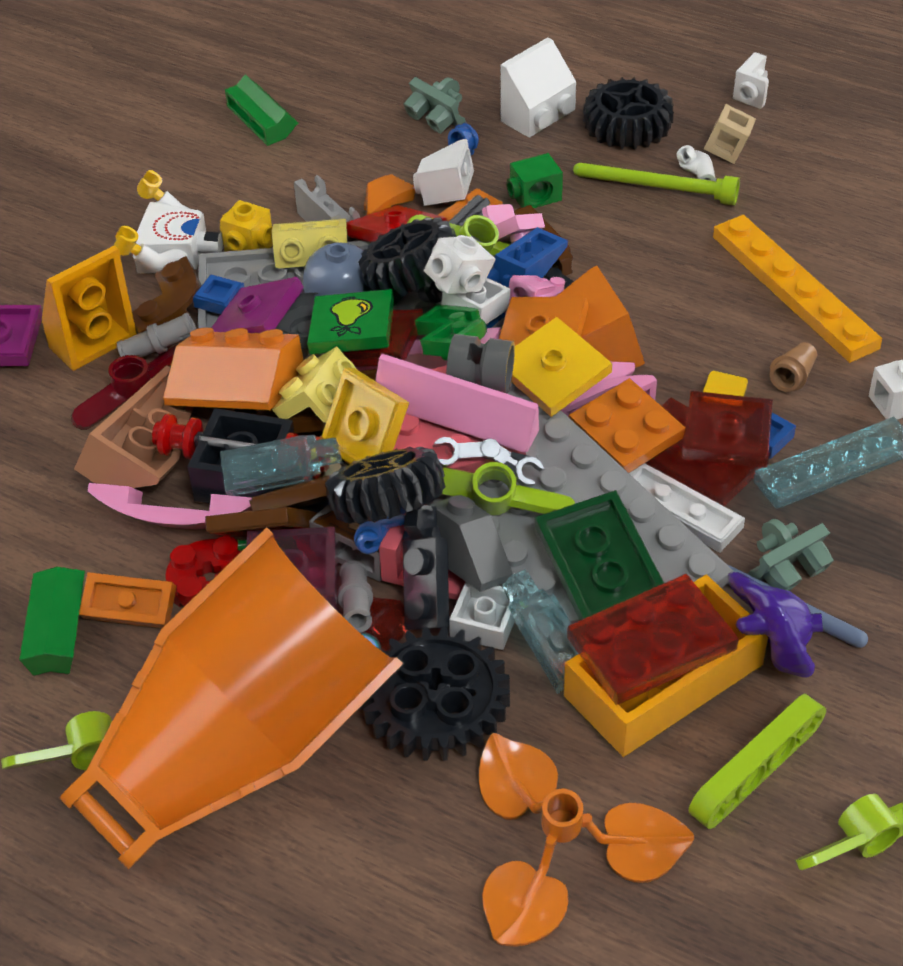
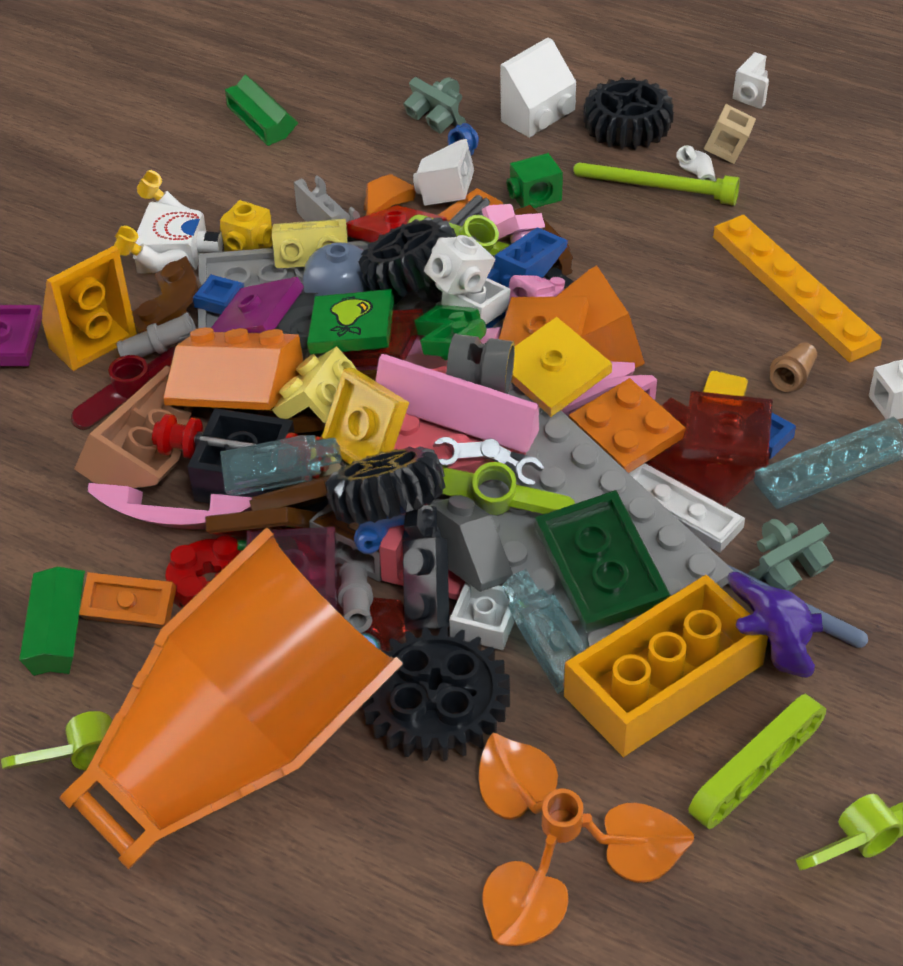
(651, 638): clear red plate -> none

